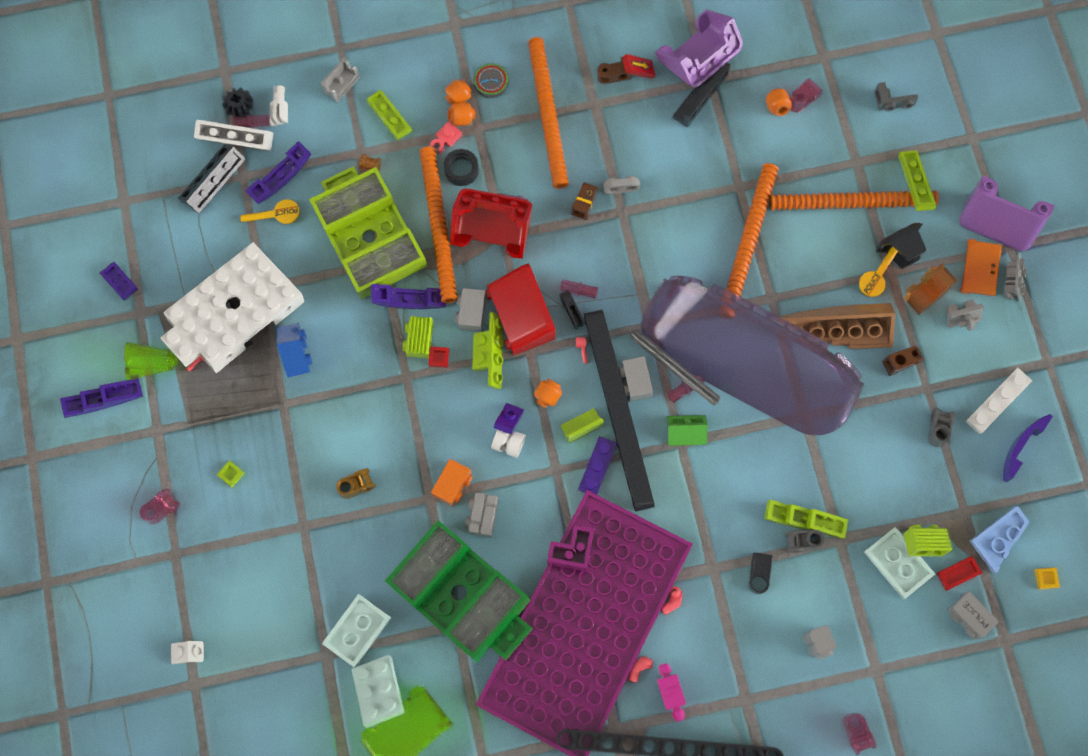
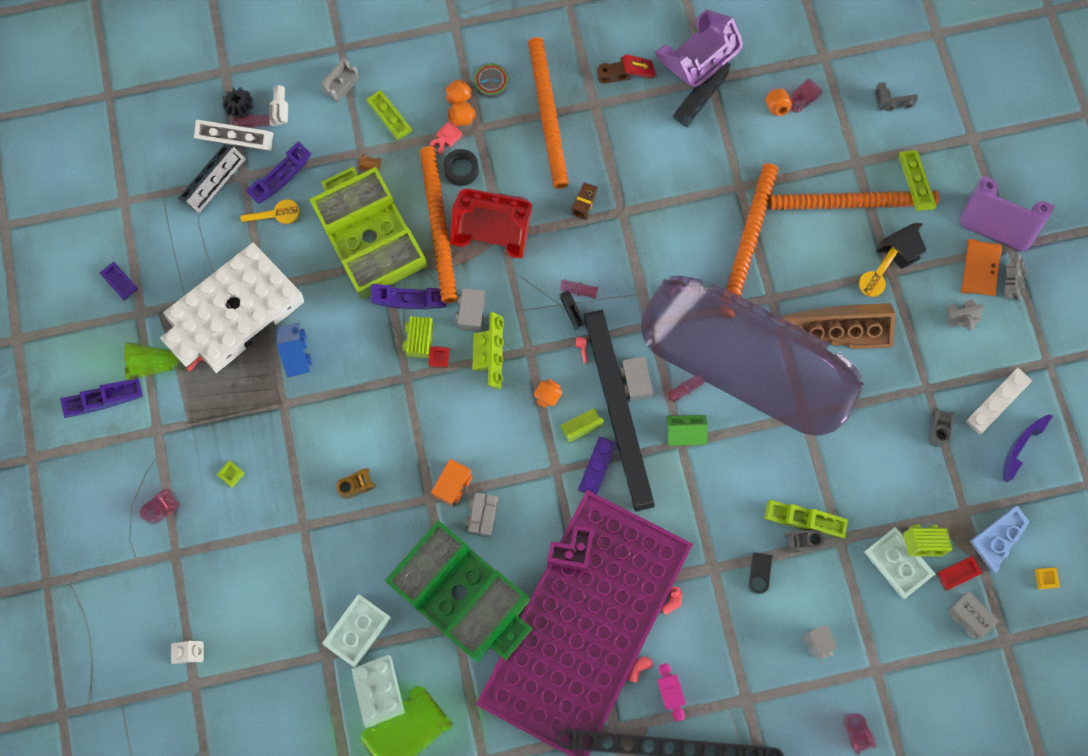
(508, 418): dark purple plate -> none
(510, 443): white wheel -> none
(521, 310): red windscreen -> none
(616, 186): light grey plate -> none
(675, 367): dark grey axle -> none
(902, 360): reddish brown leg -> none
(934, 285): clear orange brick -> none

